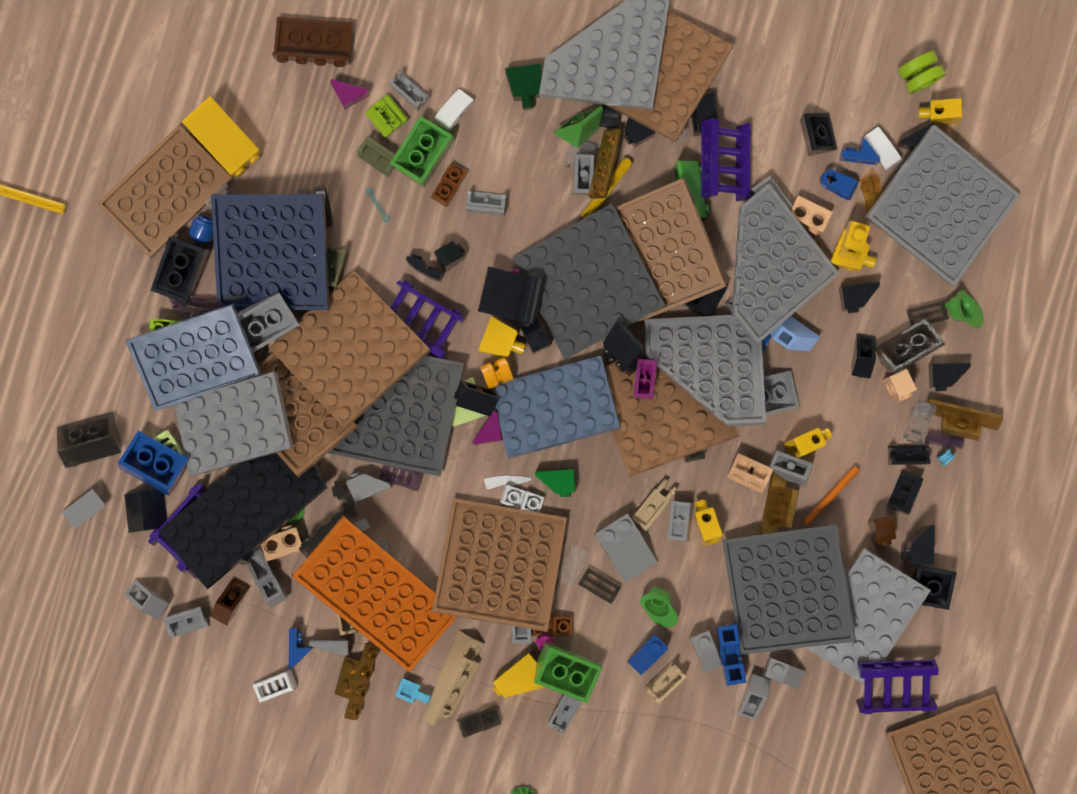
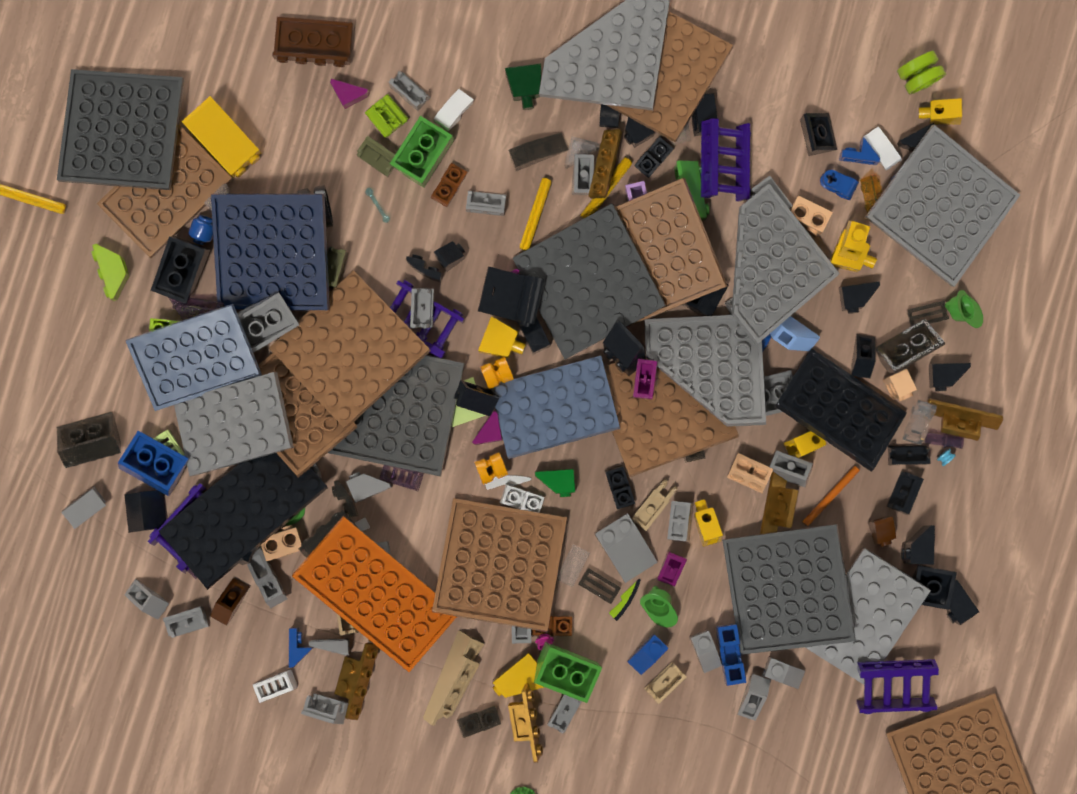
(112, 270): none -> lime slope
(120, 129): none -> dark grey plate
(325, 709): none -> light grey hinge
(410, 691): medium azure plate -> none
(422, 307): none -> light grey hinge
(497, 465): none -> light orange wheel
(523, 722): none -> pearl gold bracket
(535, 214): none -> yellow axle
(537, 151): none -> clear smoke slope
(580, 126): bright green slope -> none
(619, 487): none -> black slope
(627, 598): none -> sticker
(635, 190): none -> lavender brick
(654, 157): none -> black slope
(671, 569): none -> magenta slope
(841, 409): none -> black plate
(961, 606): none -> black slope

